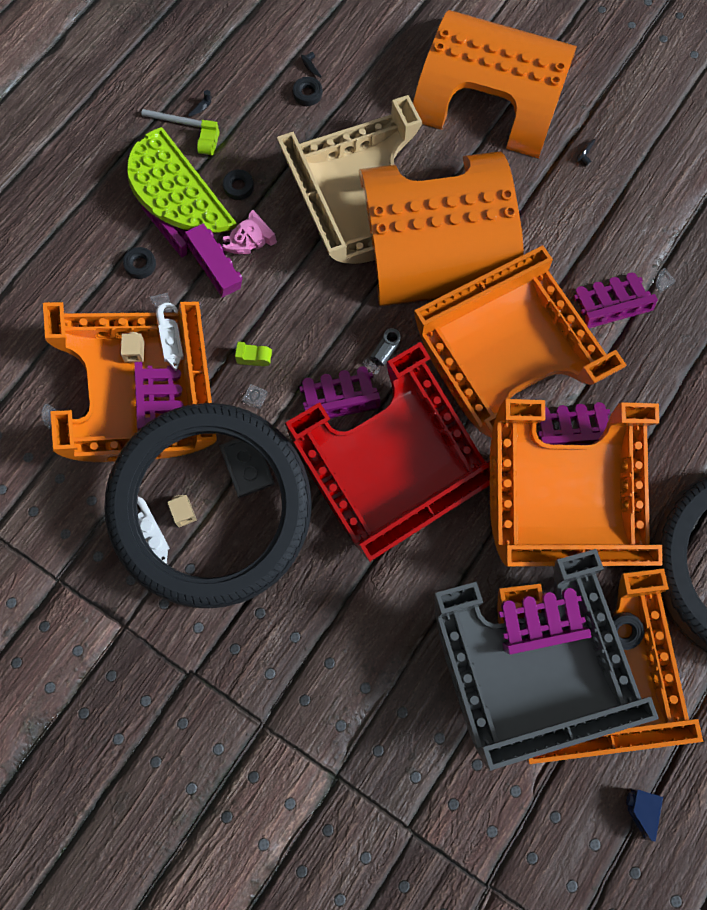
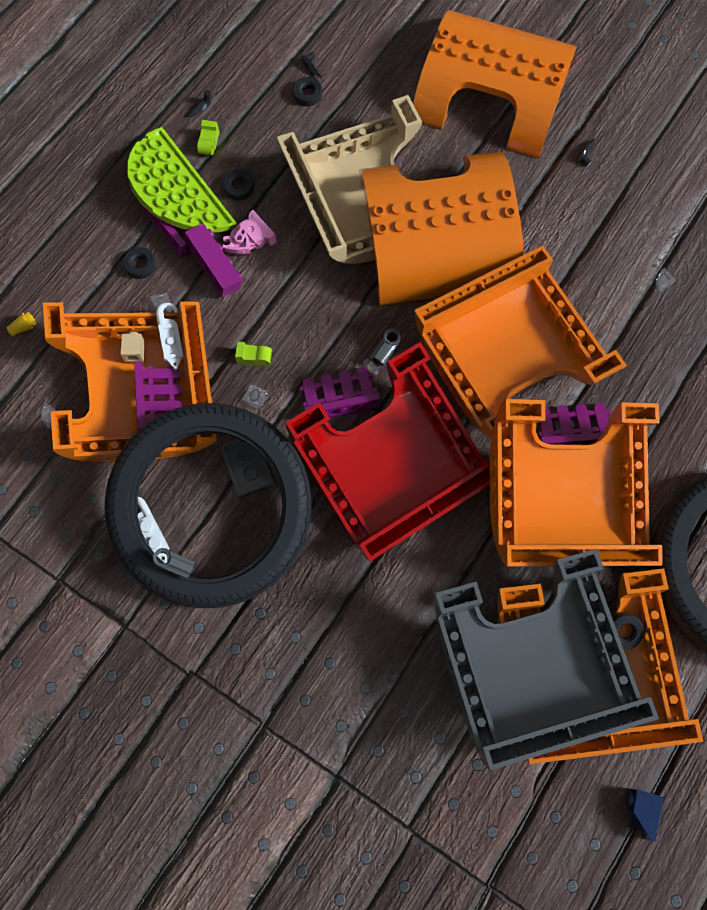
(21, 324): none -> yellow cone
(171, 118): light grey bar -> none
(176, 563): none -> dark grey piece
(182, 510): tan brick -> none
(534, 629): magenta fence -> none
(621, 308): magenta fence -> none

